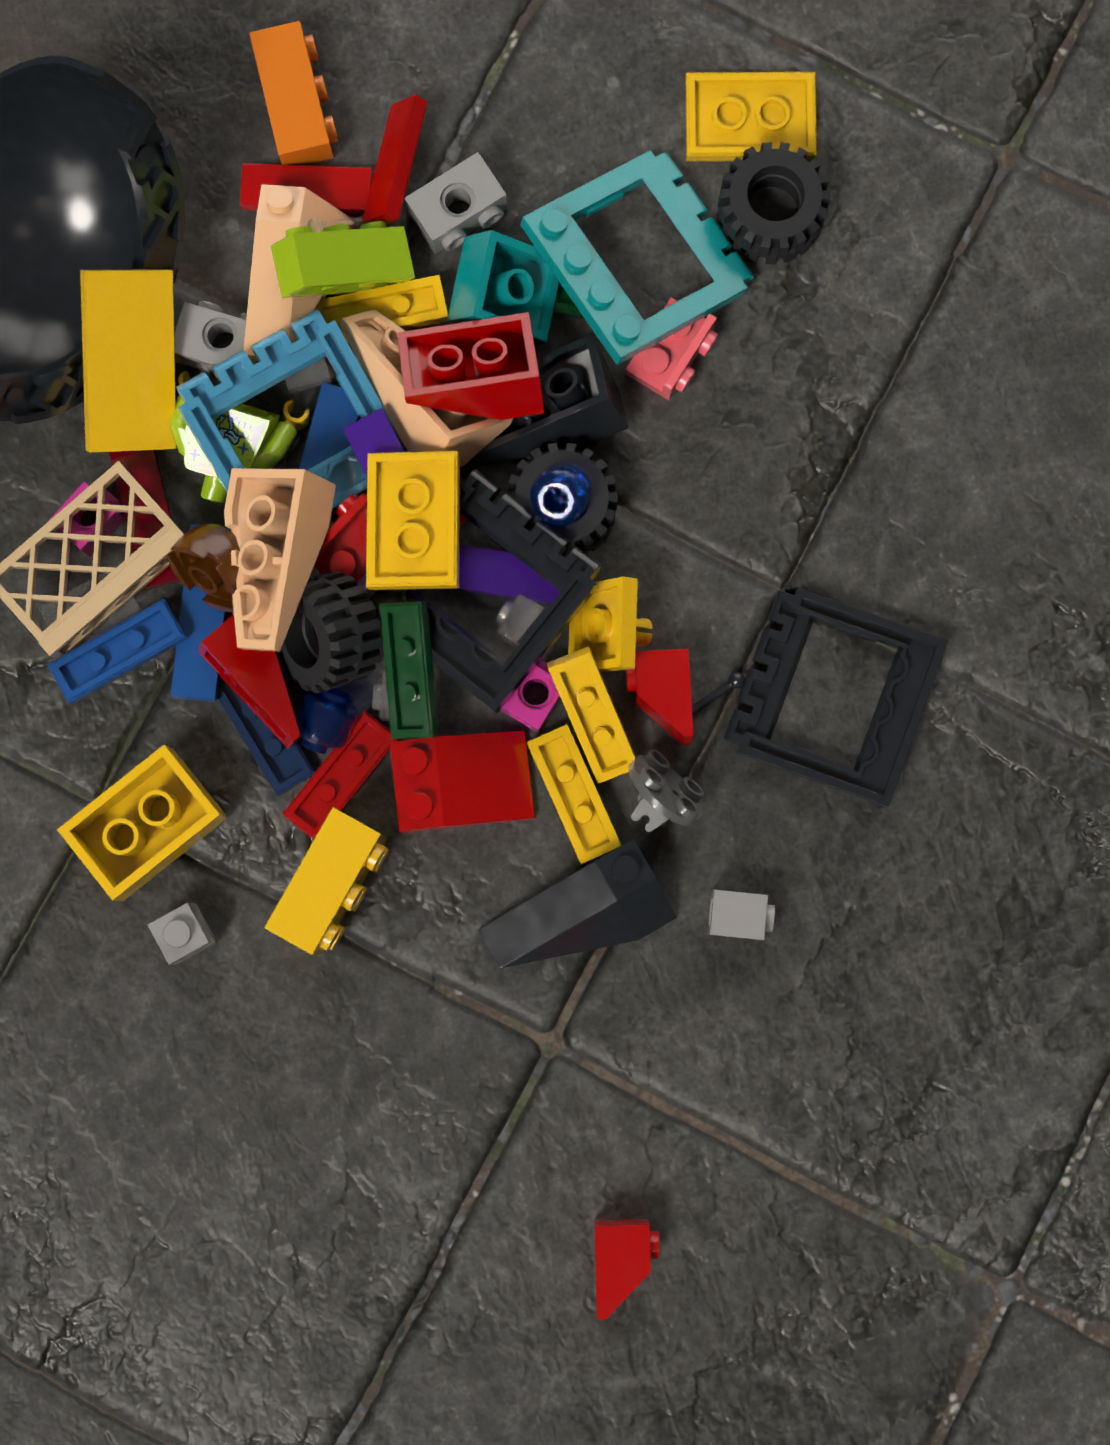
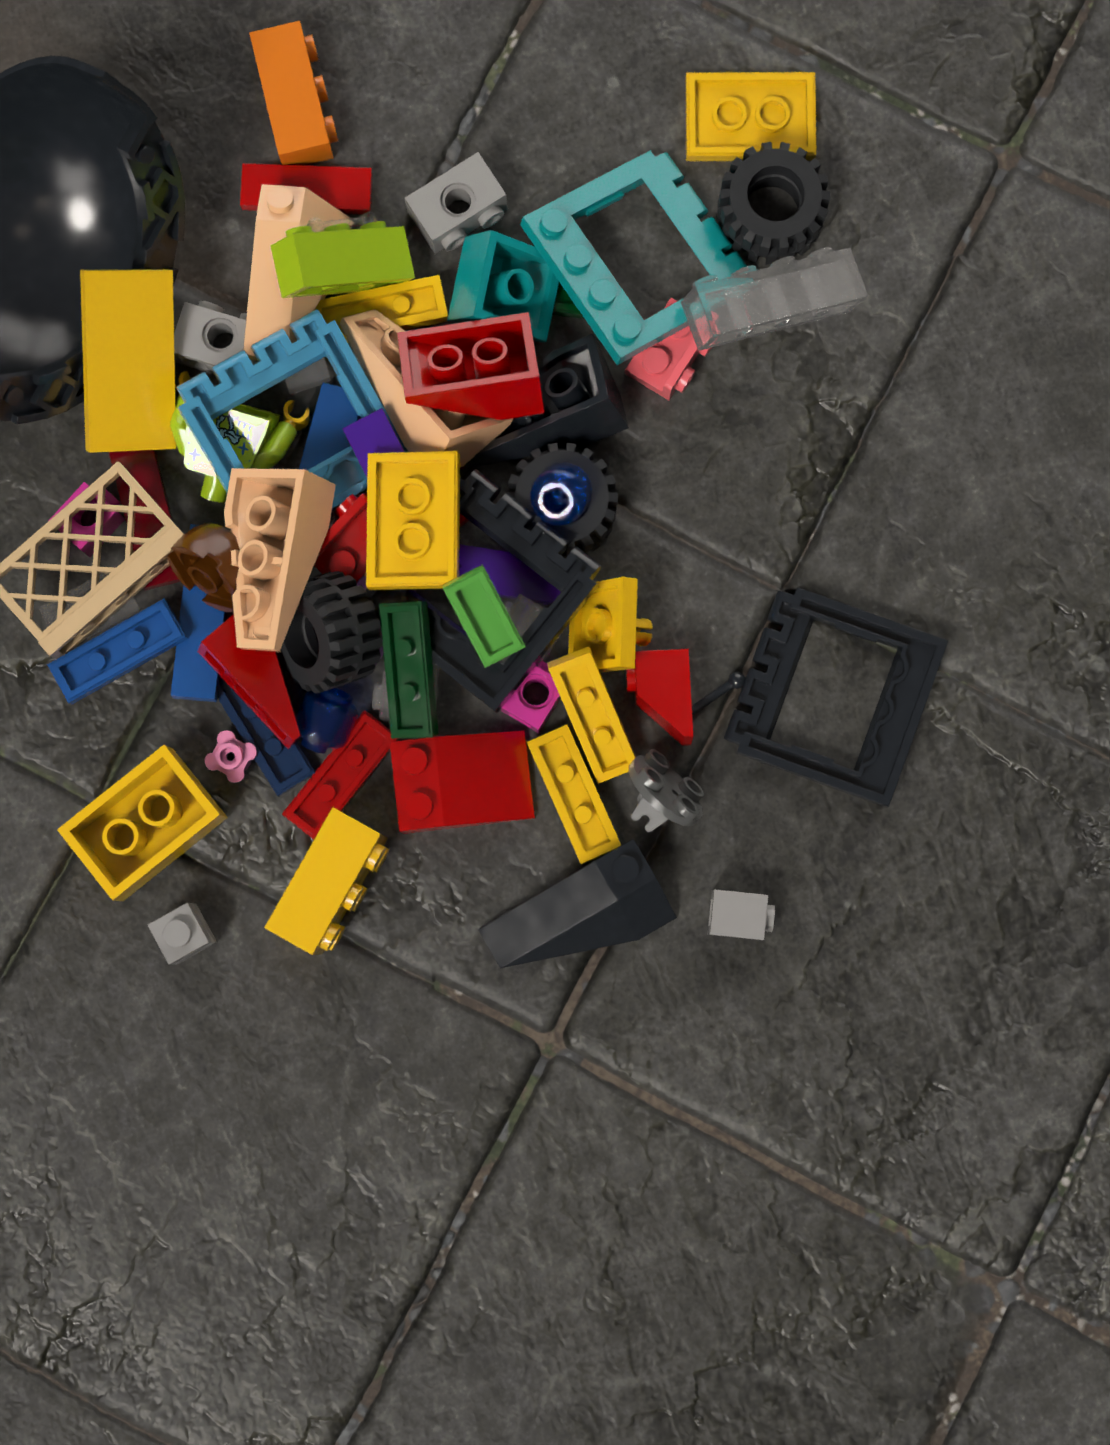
(243, 755): none -> bright pink plate
(395, 160): red tile -> none
(483, 616): none -> bright green tile
(621, 1260): red slope -> none
(773, 297): none -> clear brick

